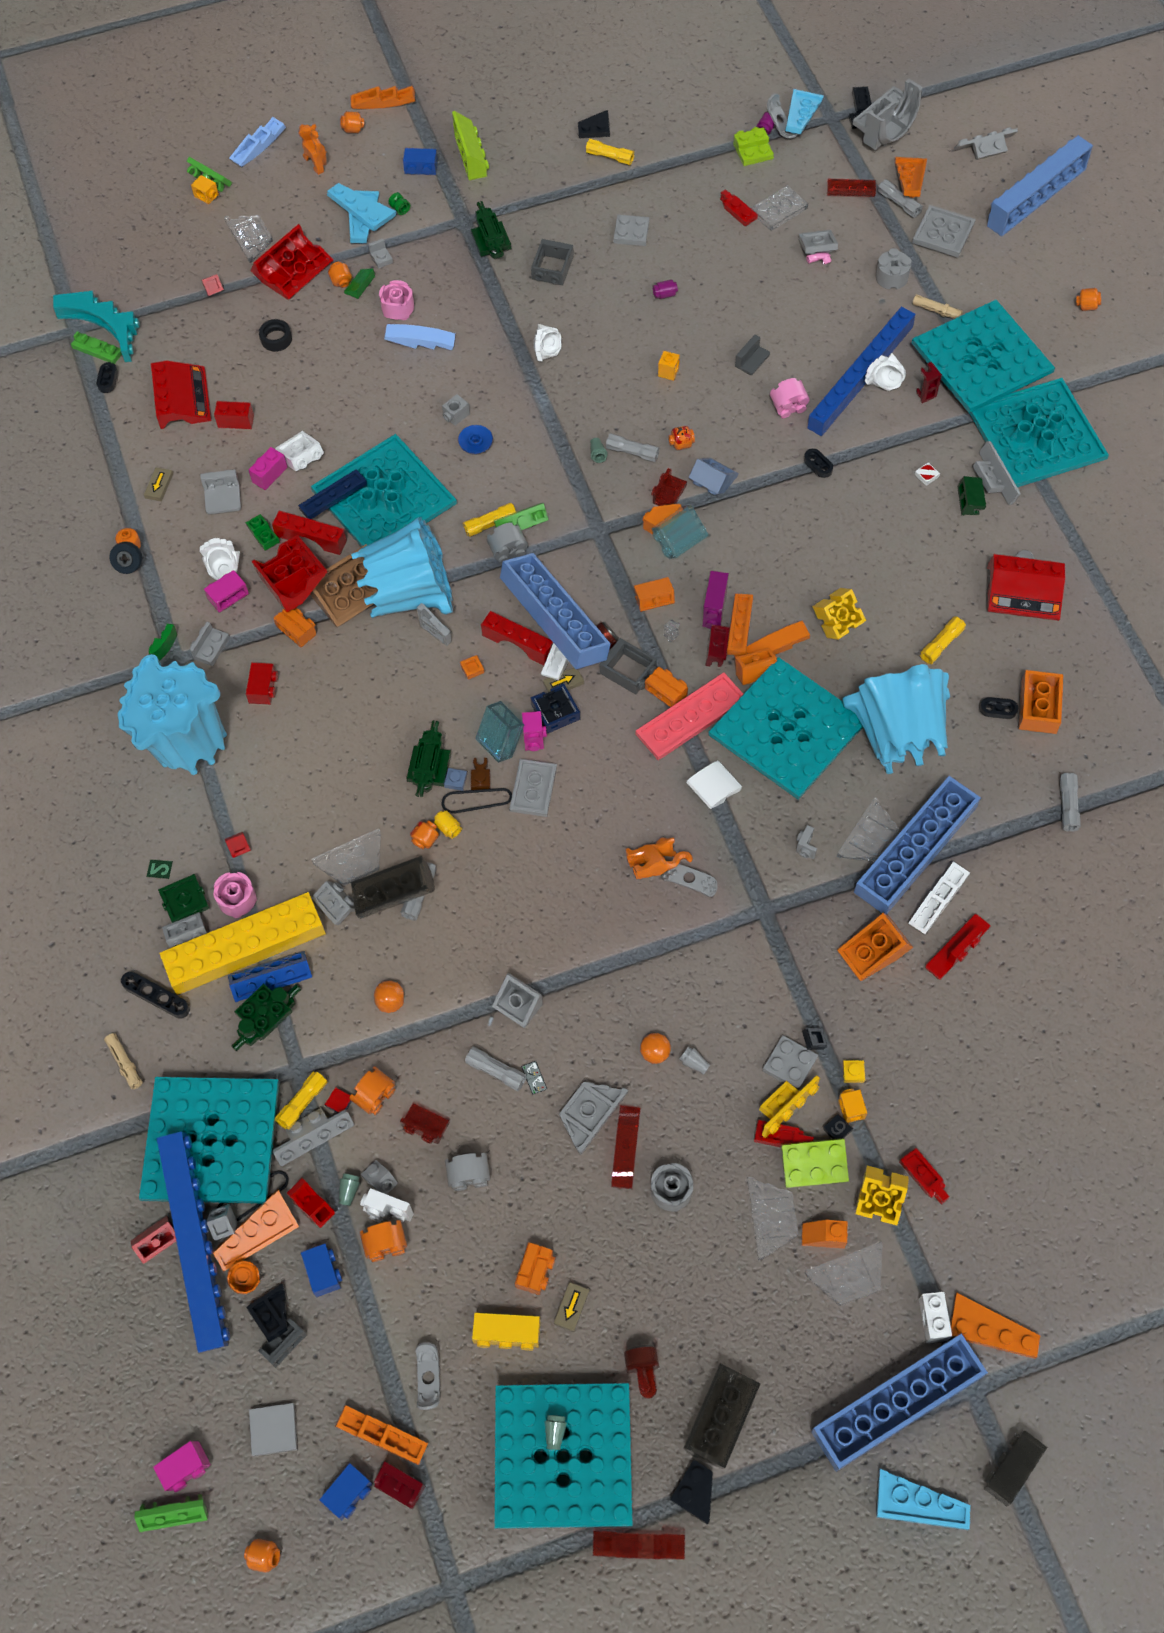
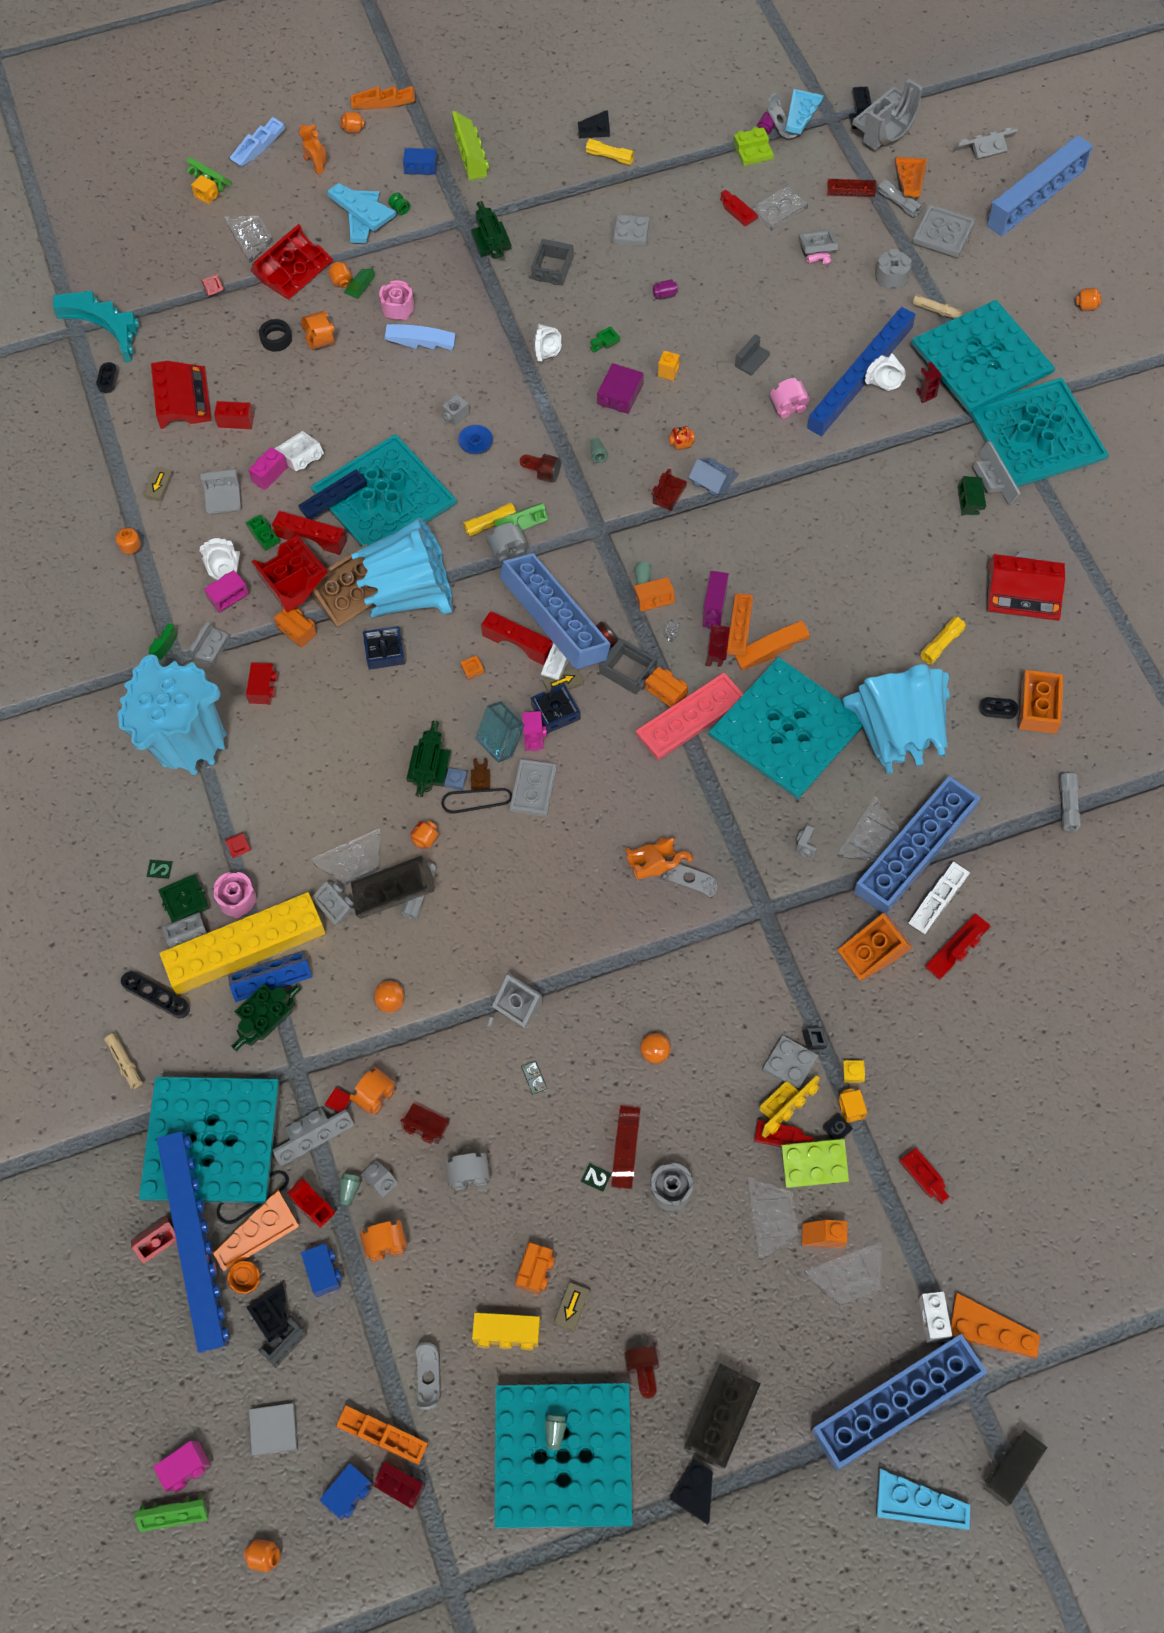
(96, 347): bright green plate -> none
(119, 563): black bush -> none
(222, 1222): light grey brick -> none
(290, 1113): yellow axle -> none
(318, 330): none -> orange brick
(380, 254): light grey bracket -> none
(382, 1206): white plate -> none
(383, 647): none -> piece
(433, 625): light grey wing -> none
(447, 824): yellow brick -> none
(489, 1065): light grey axle -> none
(546, 466): none -> clear red piece
(589, 1111): light grey wing -> none
(596, 1177): none -> clear green sticker
(605, 337): none -> green plate
(620, 388): none -> magenta brick
(638, 1546): clear red slope -> none
(642, 572): none -> sand green cone
(645, 451): light grey axle -> none
(657, 515): orange slope -> none
(679, 532): clear light blue brick -> none
(692, 1059): light grey cone -> none
(714, 784): white slope -> none
(753, 665): orange slope -> none
(819, 463): black plate -> none
(839, 613): yellow brick -> none
(882, 1195): yellow brick -> none
(927, 474): white tile -> none

